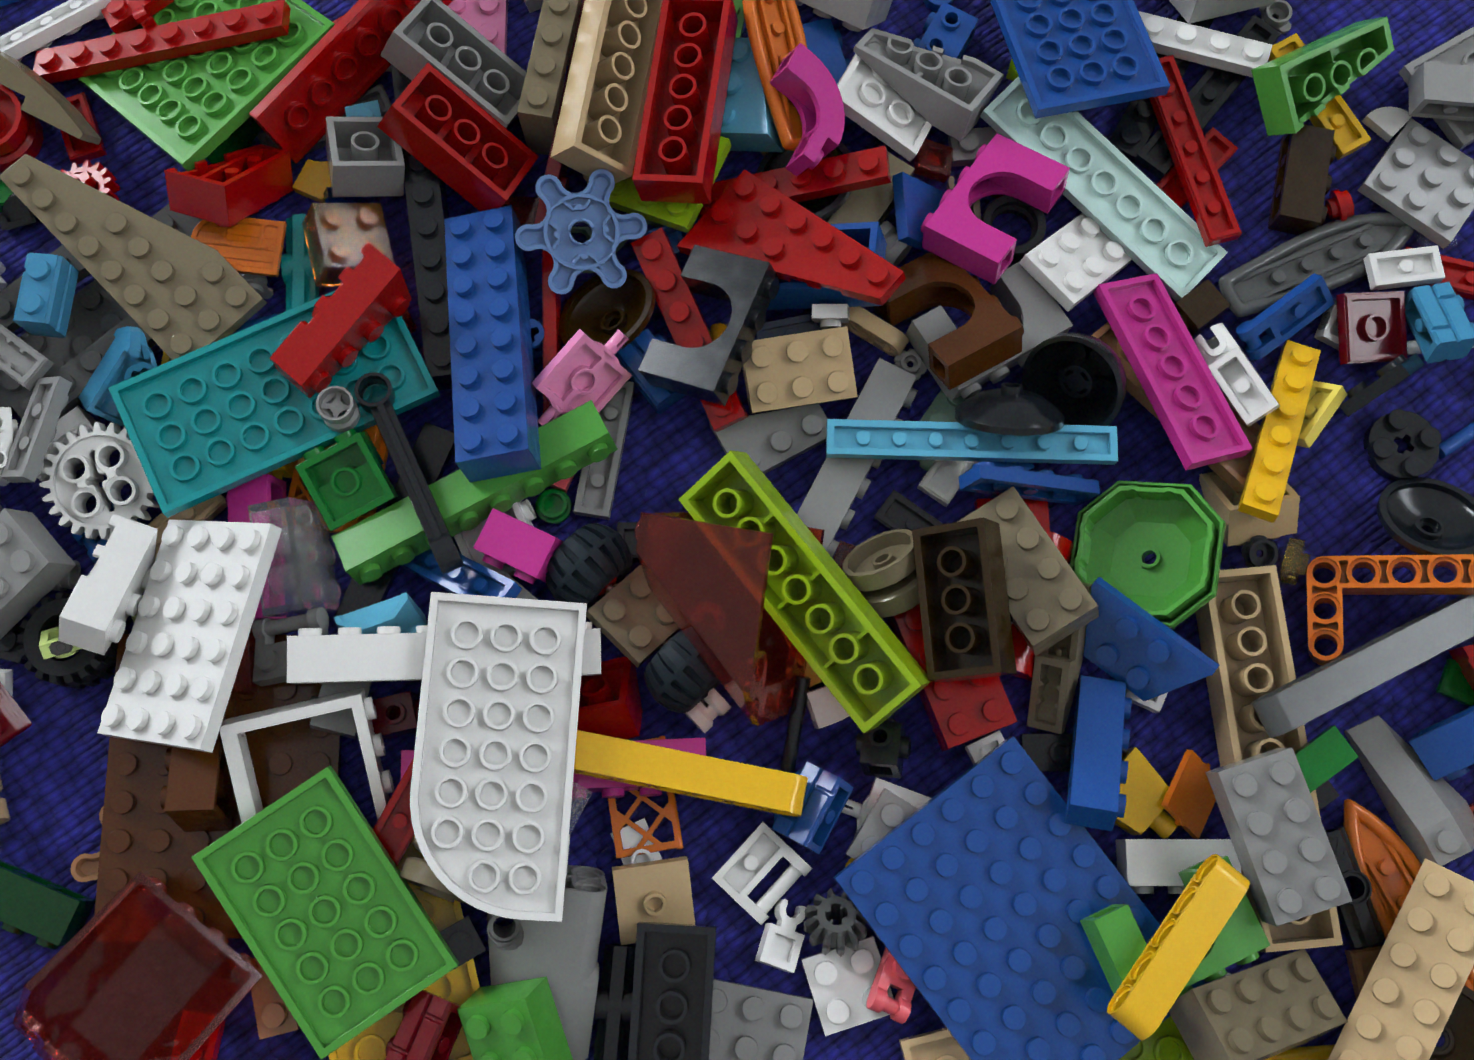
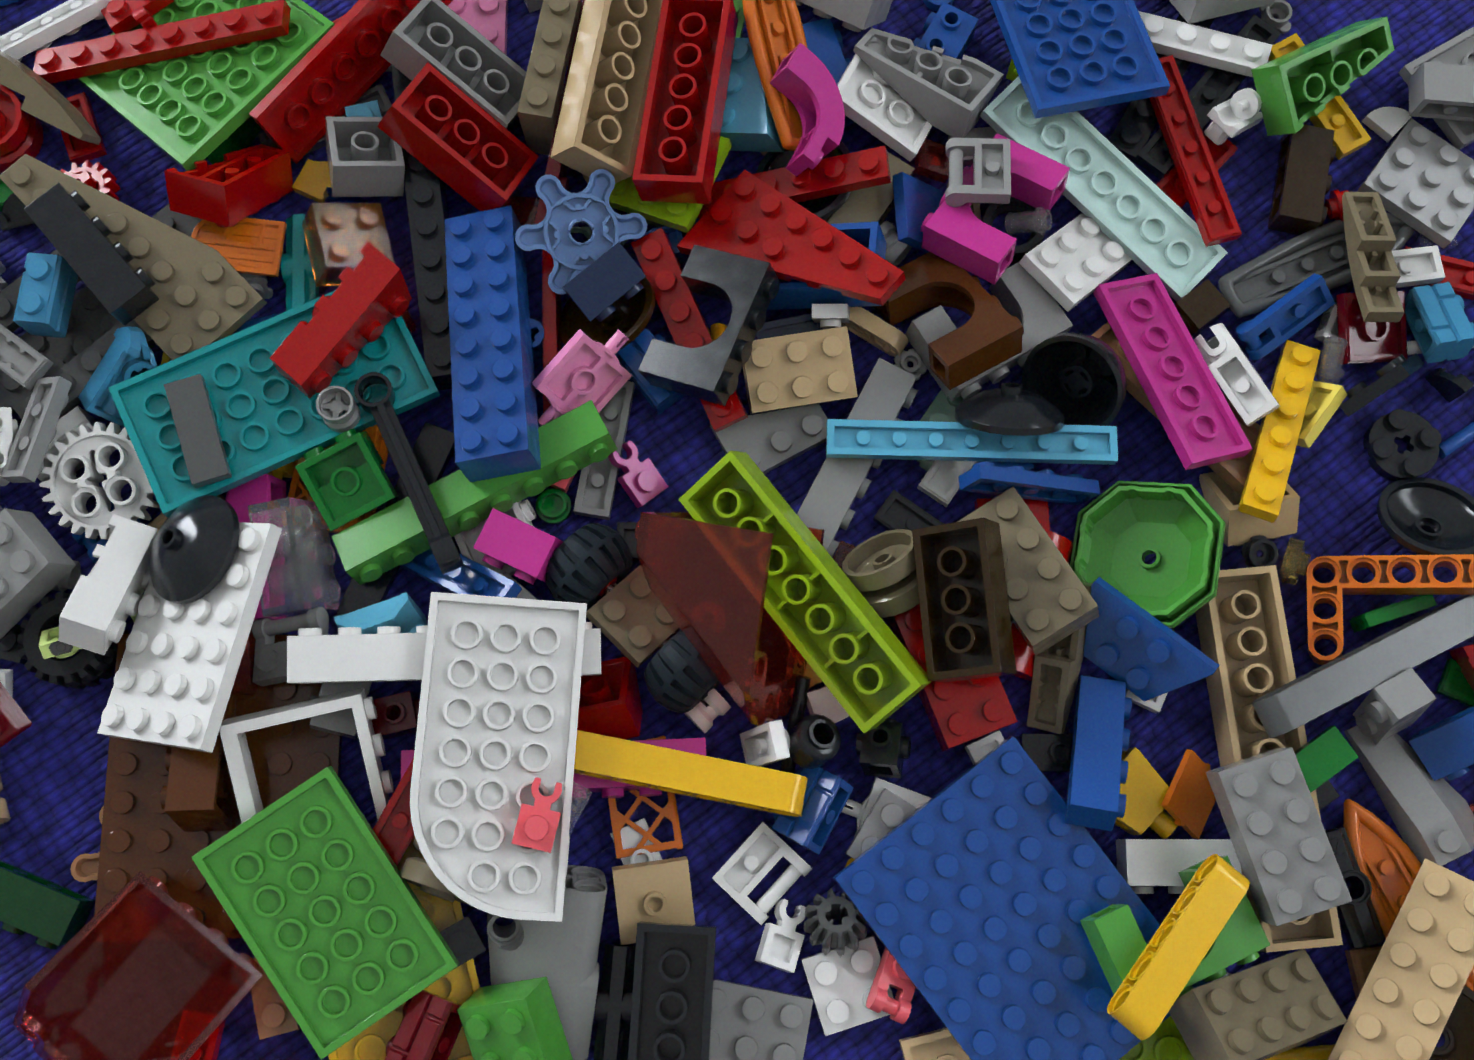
(92, 254): none -> black brick
(194, 549): none -> black dish
(197, 431): none -> dark grey tile
(537, 823): none -> coral plate
(605, 282): none -> dark blue brick
(641, 478): none -> dark pink plate
(766, 744): none -> white plate
(814, 741): none -> black head
(990, 171): none -> light grey plate
(1029, 221): none -> clear pin
(1234, 116): none -> white hips
(1332, 360): none -> clear pin
(1371, 257): none -> dark tan slope
(1392, 612): none -> green tile
(1393, 706): none -> light grey brick
(1447, 384): none -> black tile

